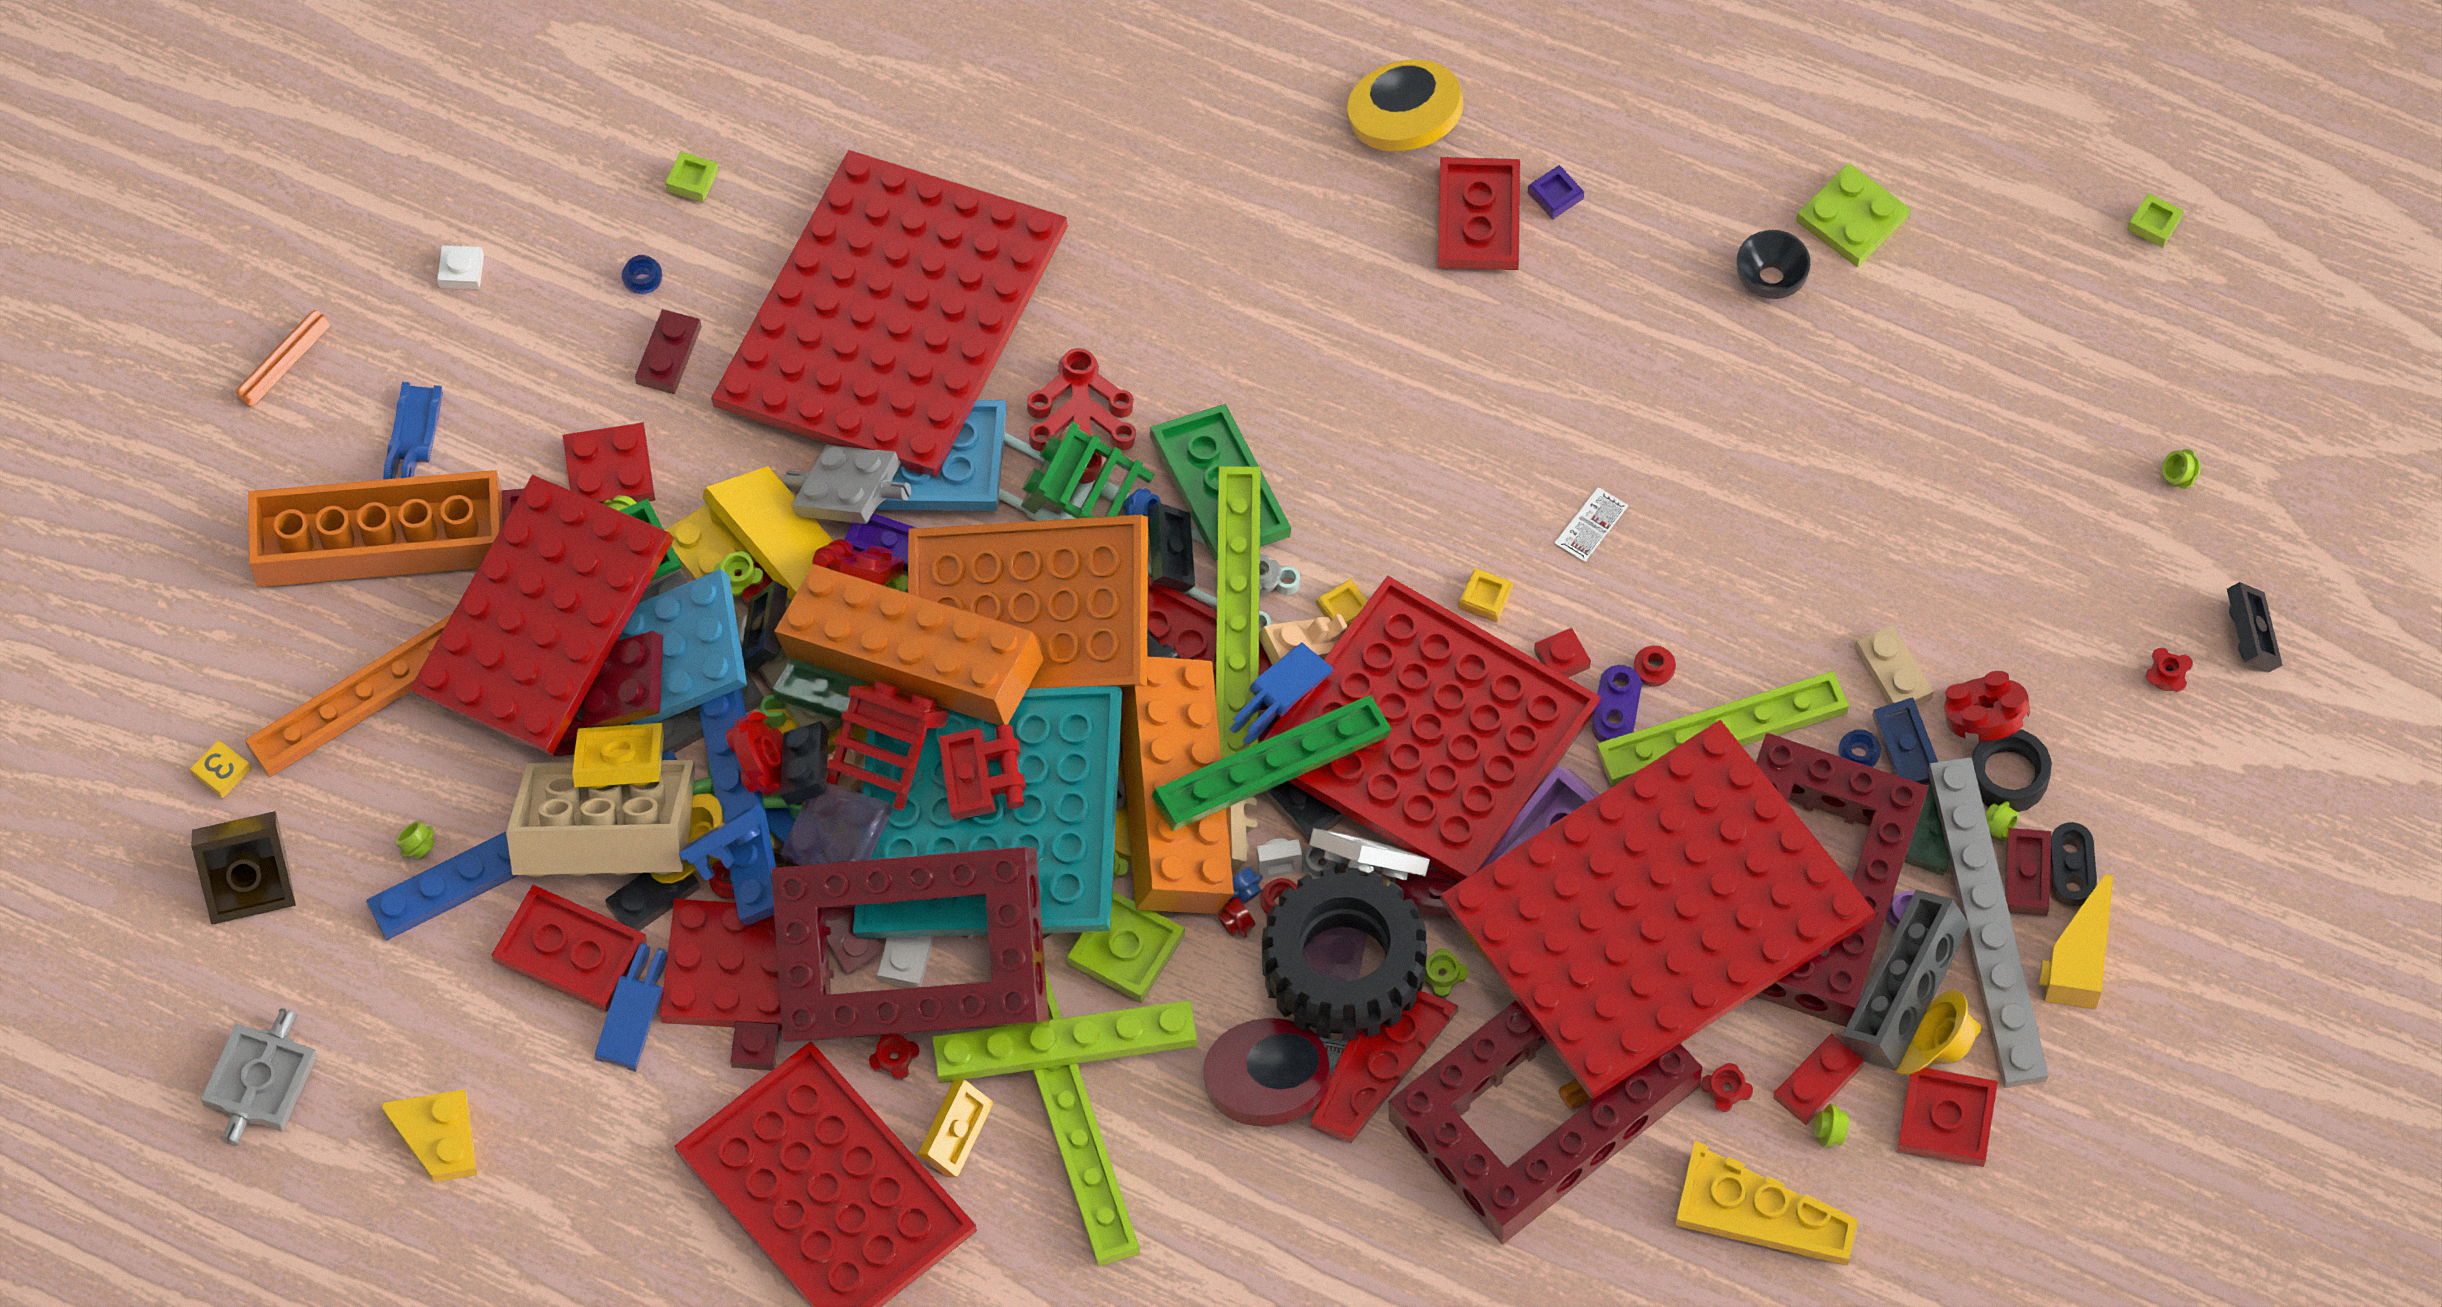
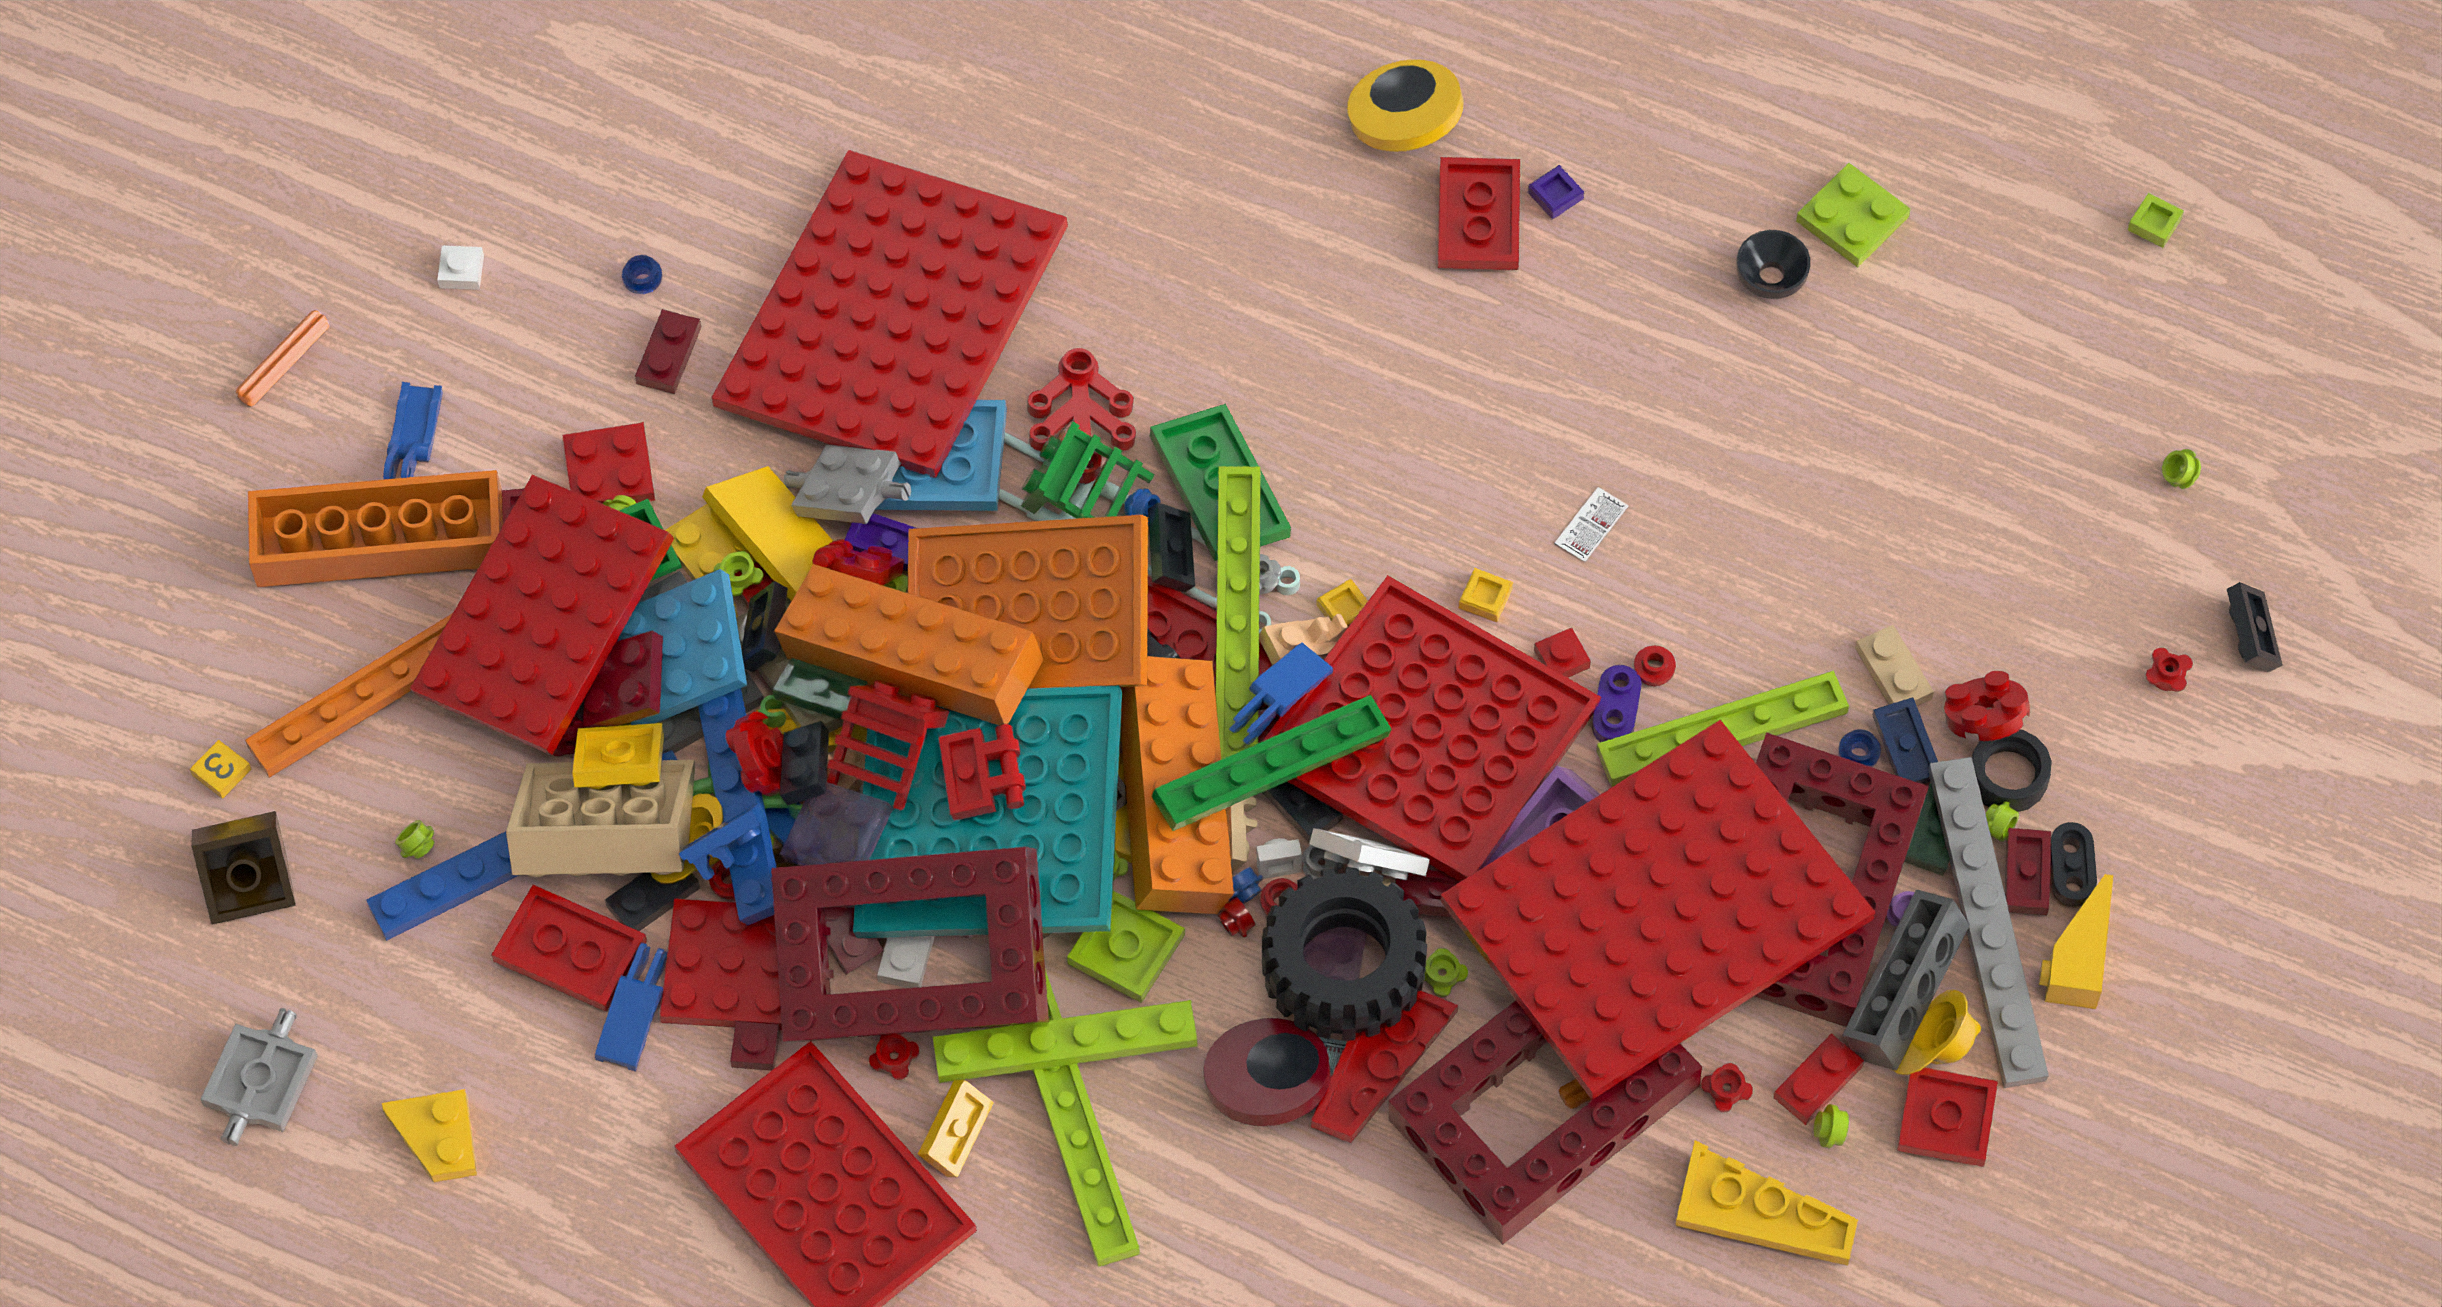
(691, 176): lime plate -> none

